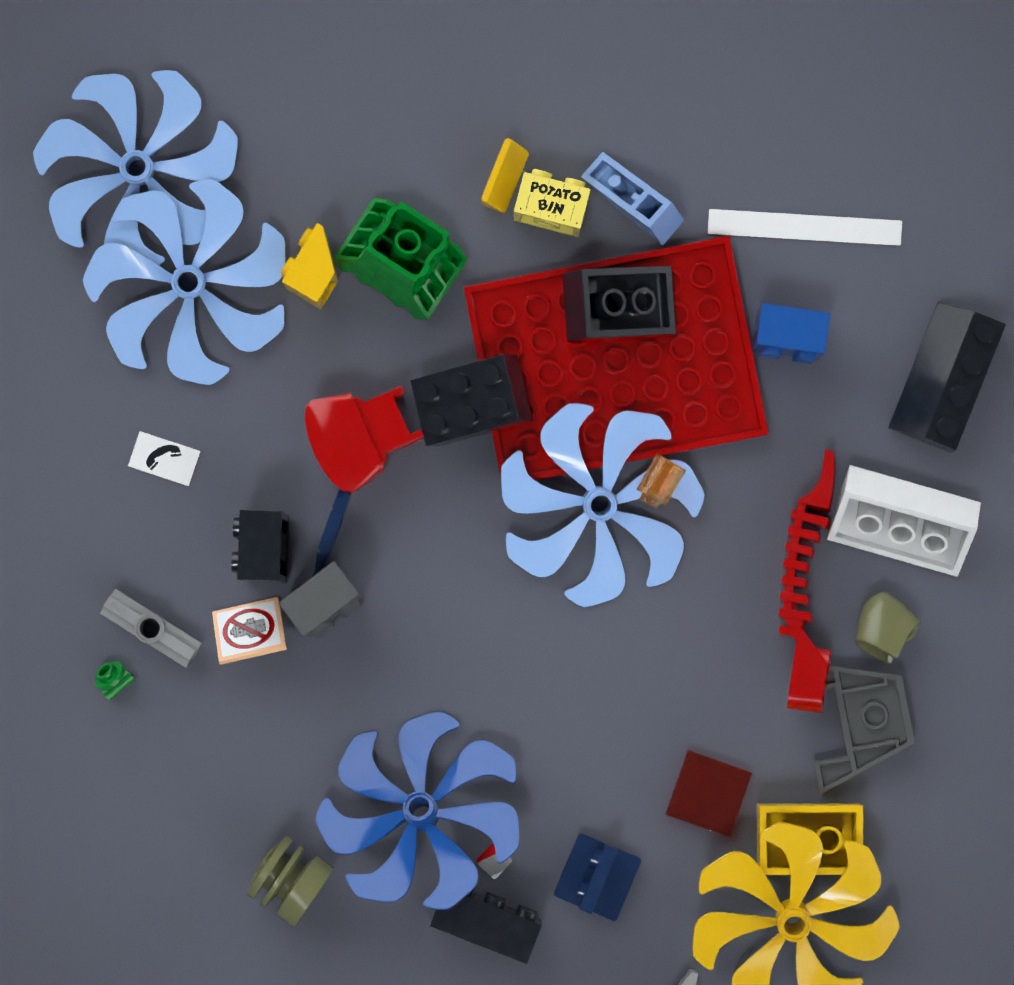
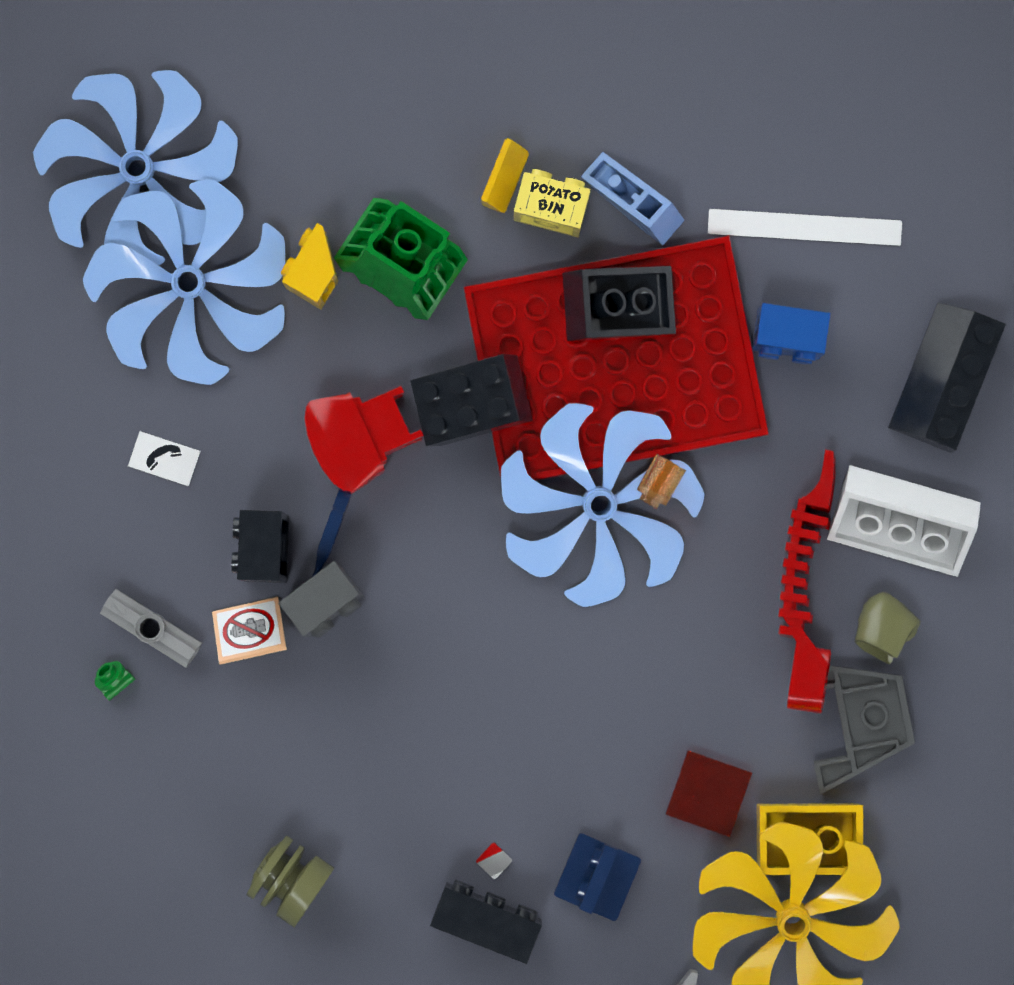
(456, 869): piece -> none

